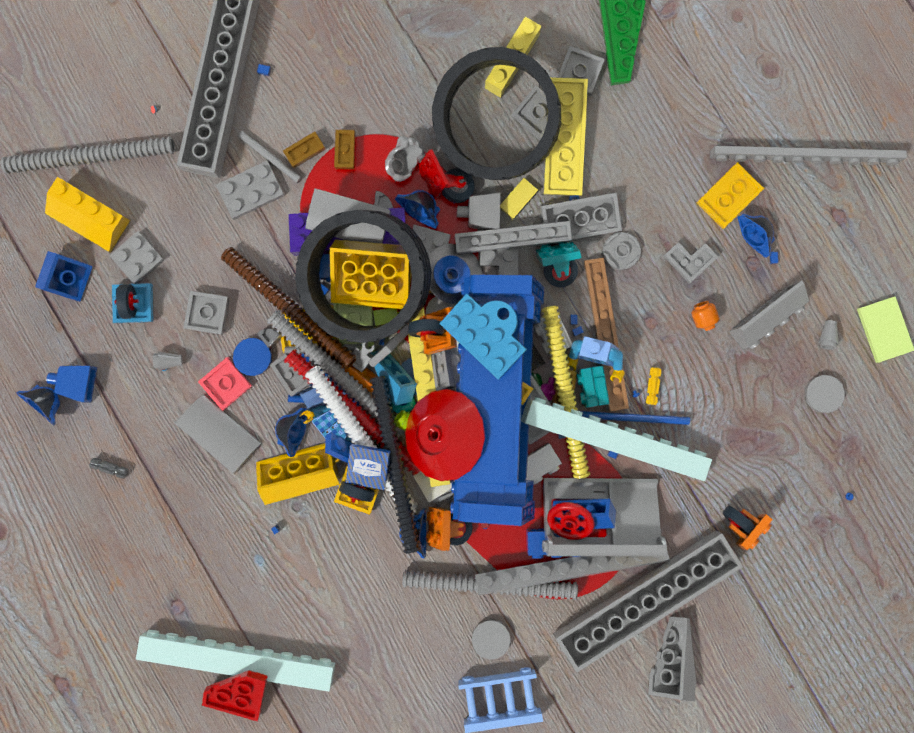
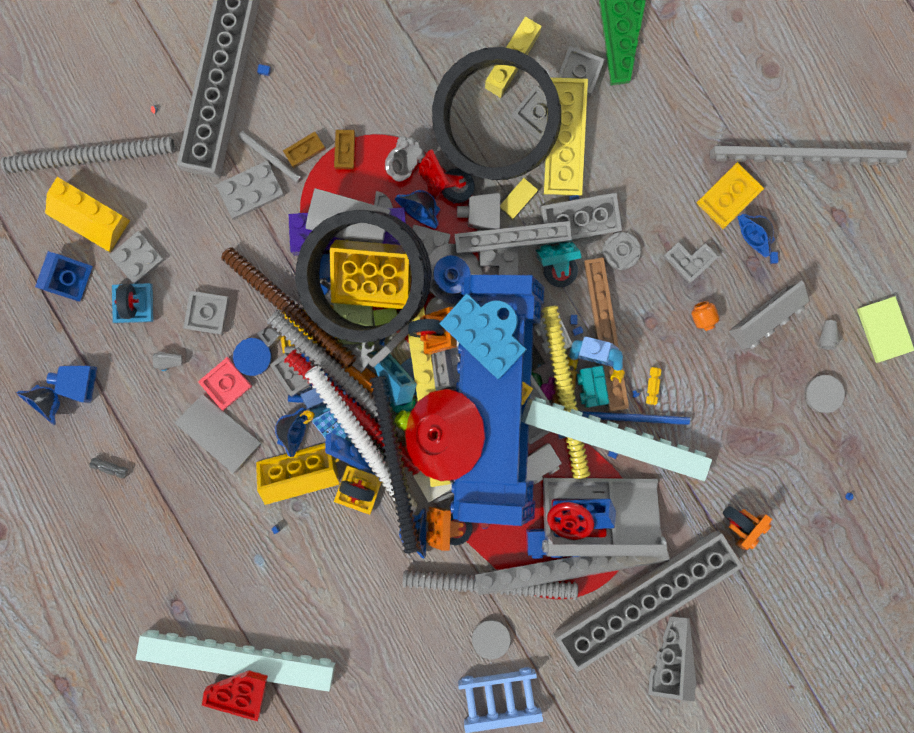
(368, 466): tile -> none

